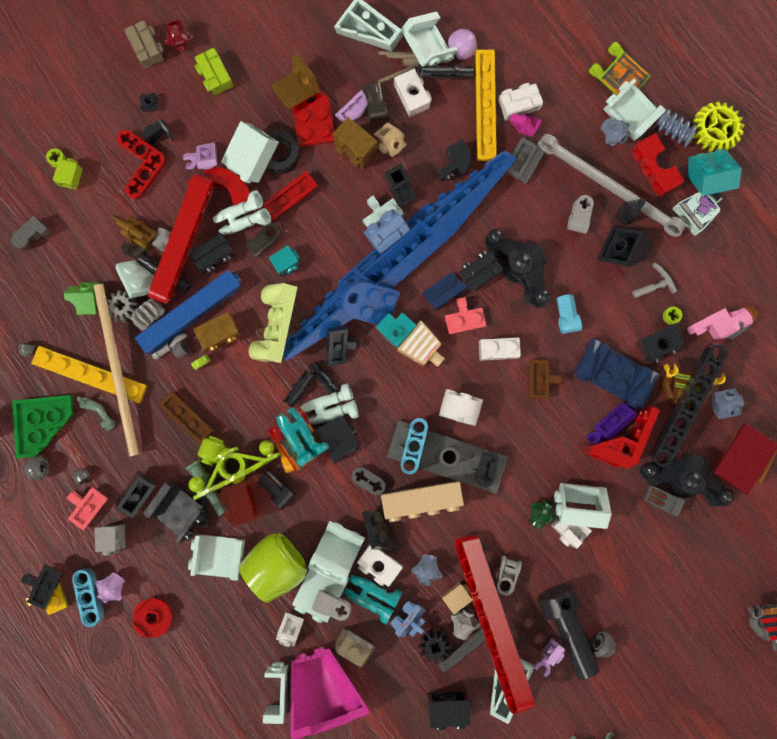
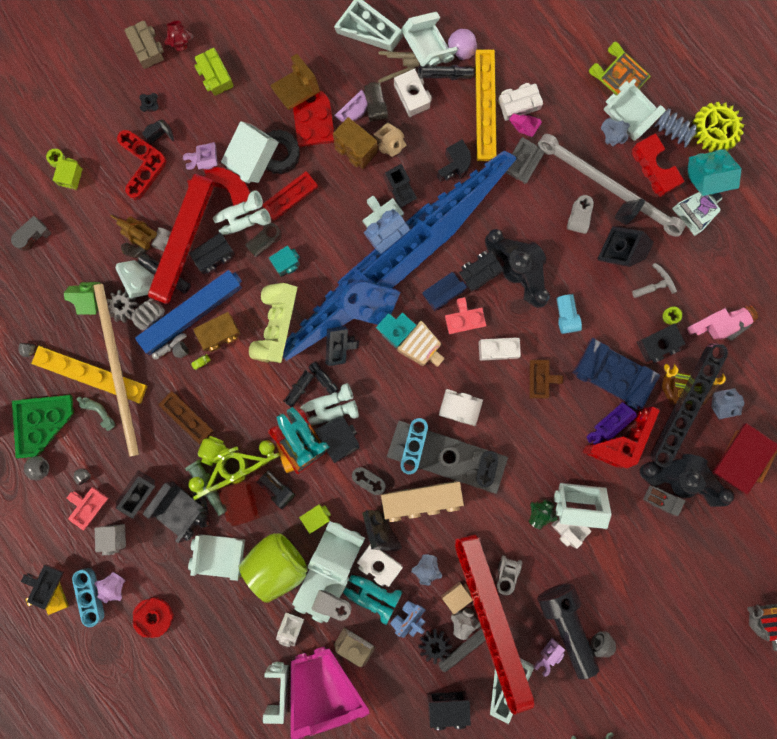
(315, 518): none -> lime brick

